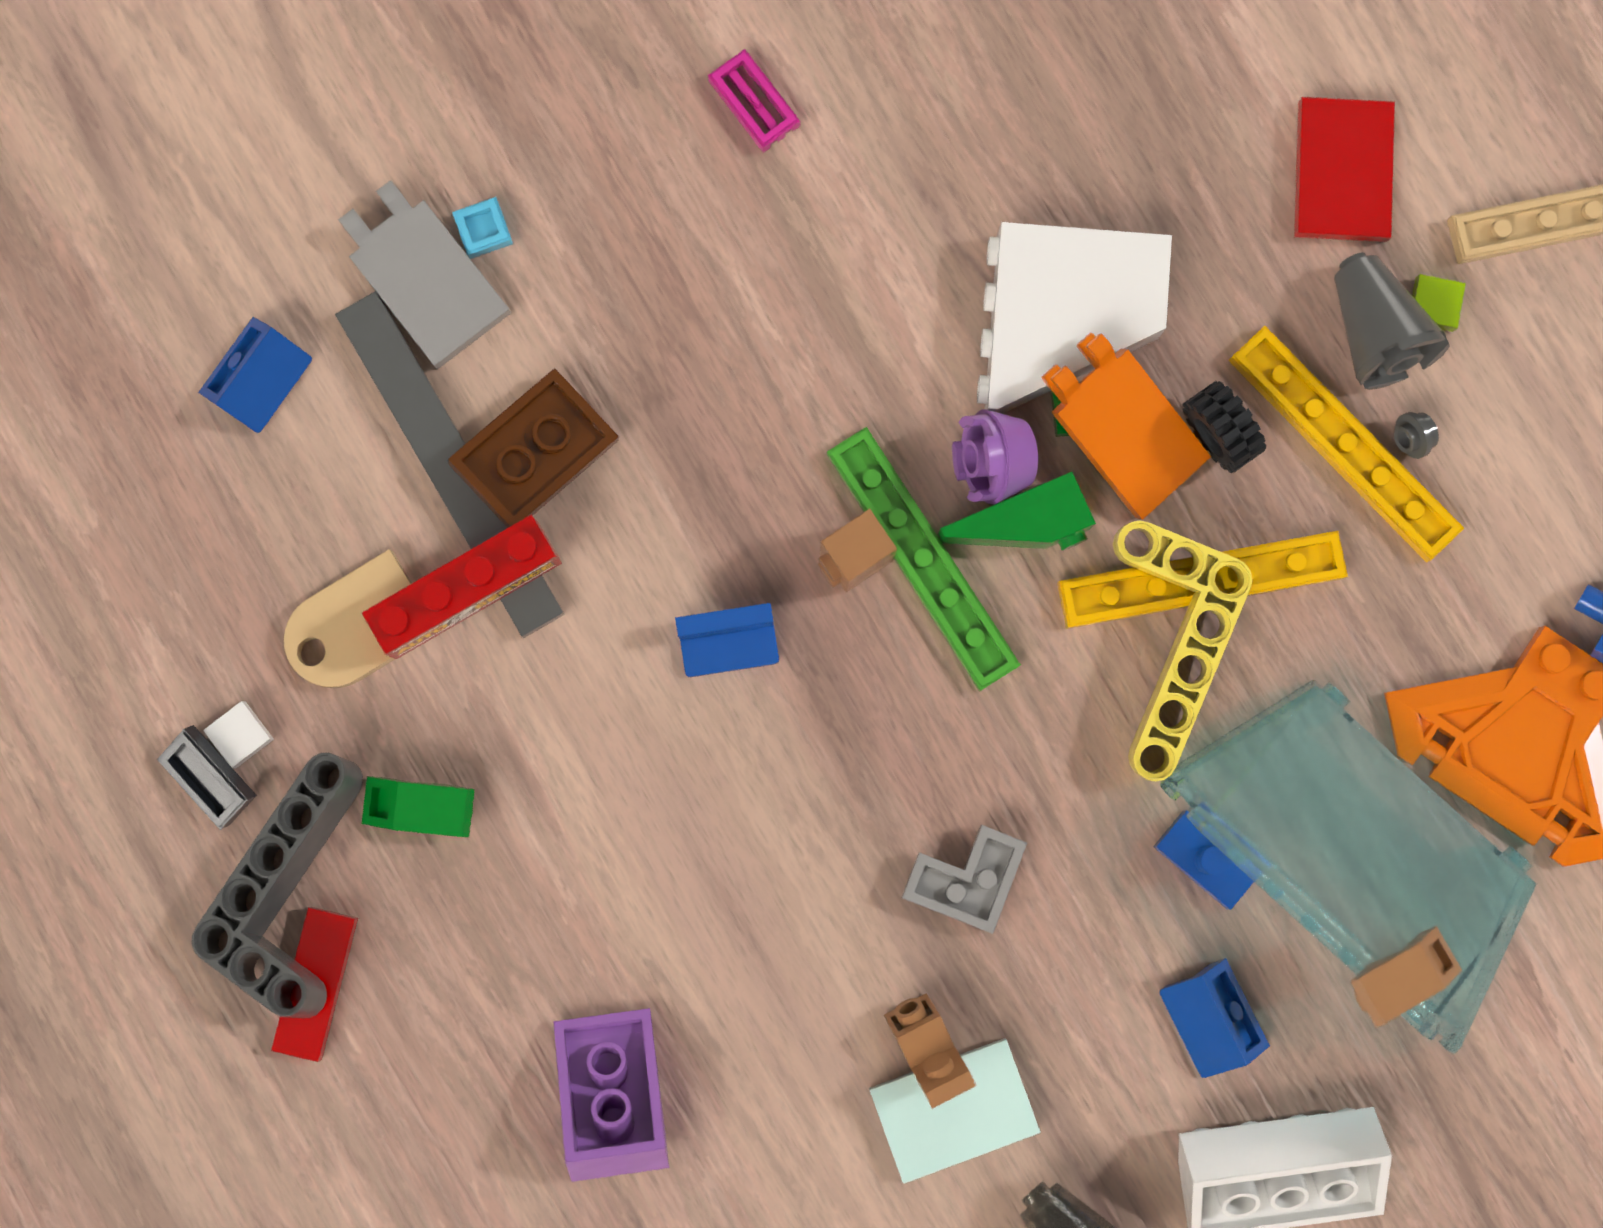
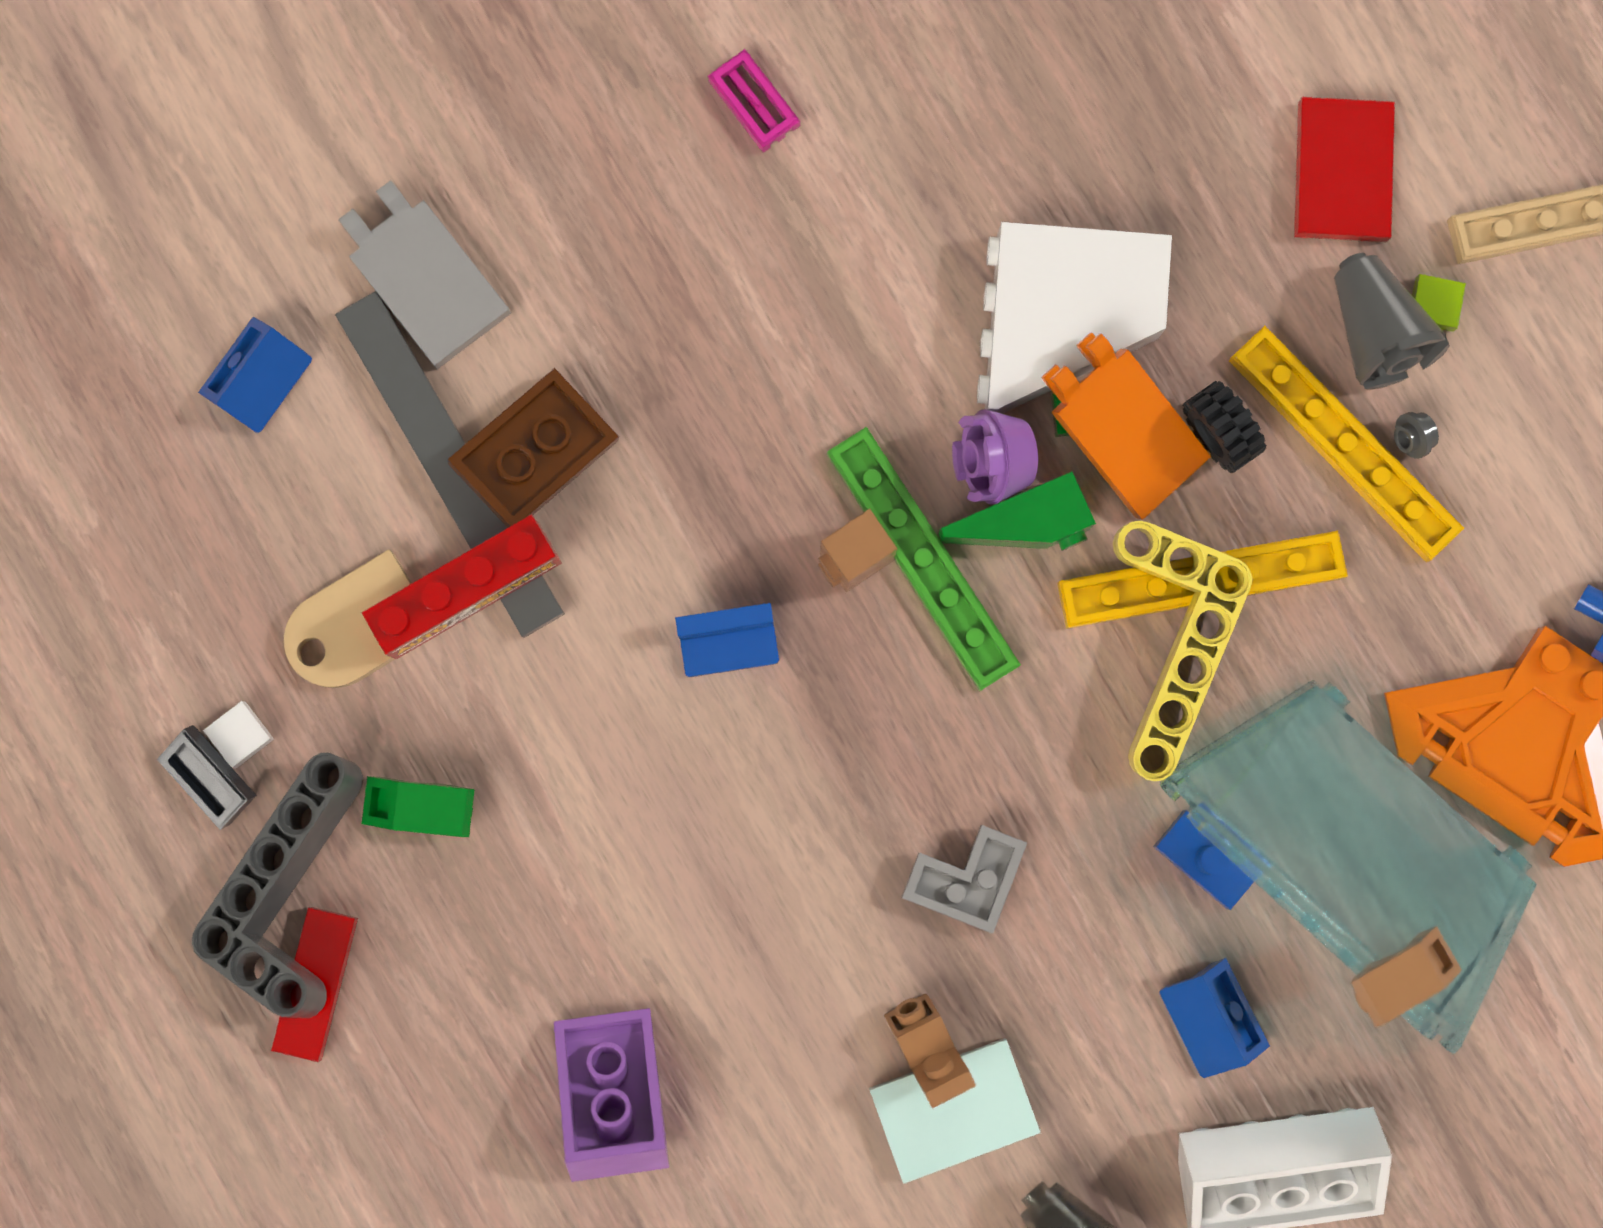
(482, 228): medium azure tile -> none

